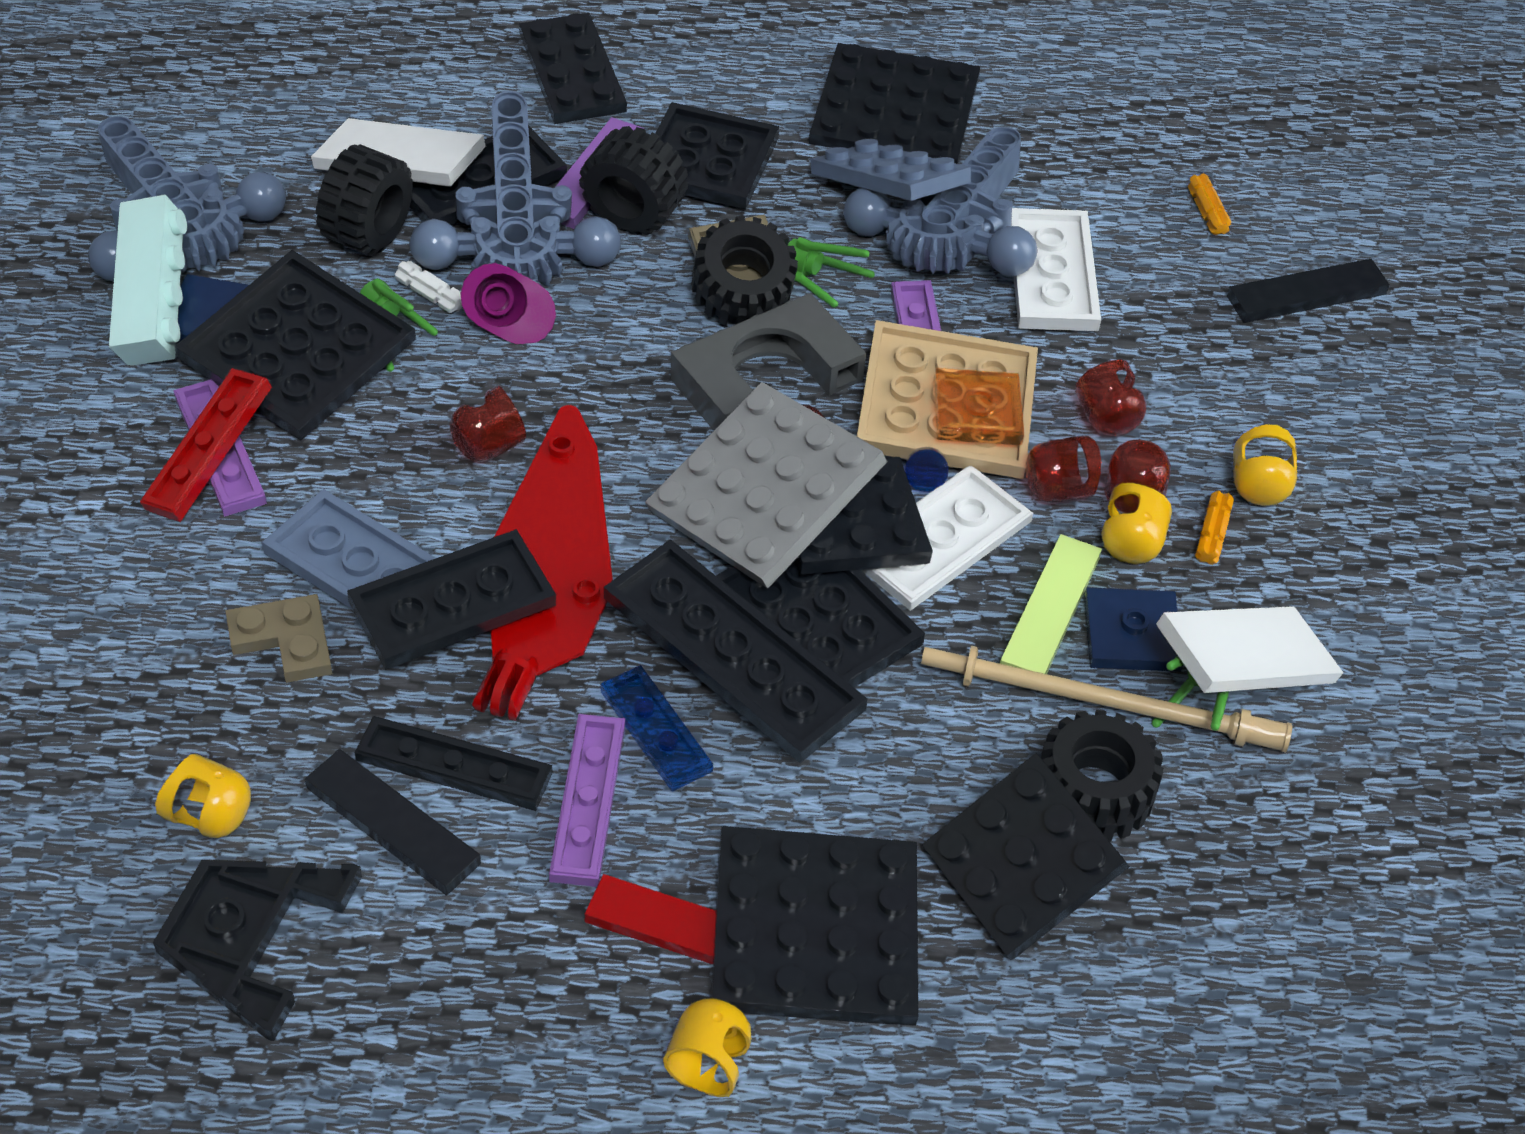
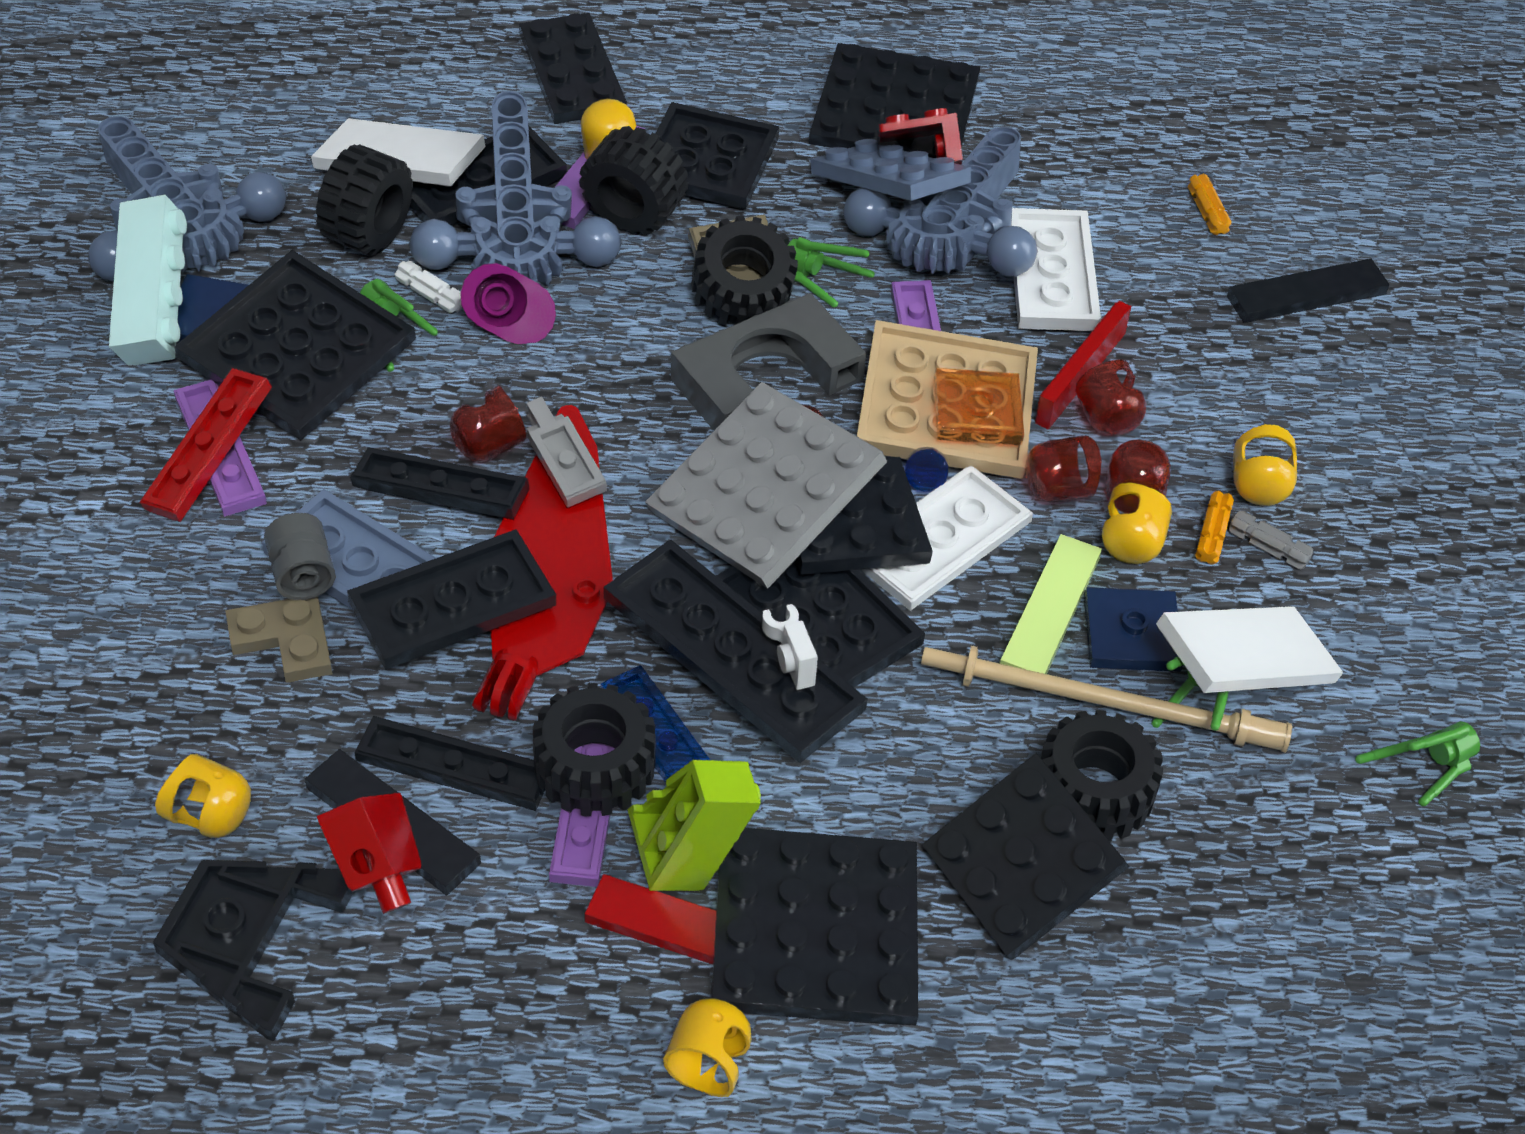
(299, 556): none -> dark grey wheel
(373, 846): none -> red torso
(440, 483): none -> black tile
(563, 454): none -> light grey hinge
(598, 780): none -> black tyre
(601, 119): none -> yellow helmet
(693, 823): none -> lime wedge
(797, 651): none -> white plate
(936, 123): none -> red bracket
(1088, 355): none -> red tile
(1271, 540): none -> light grey axle
(1447, 747): none -> bright green plant

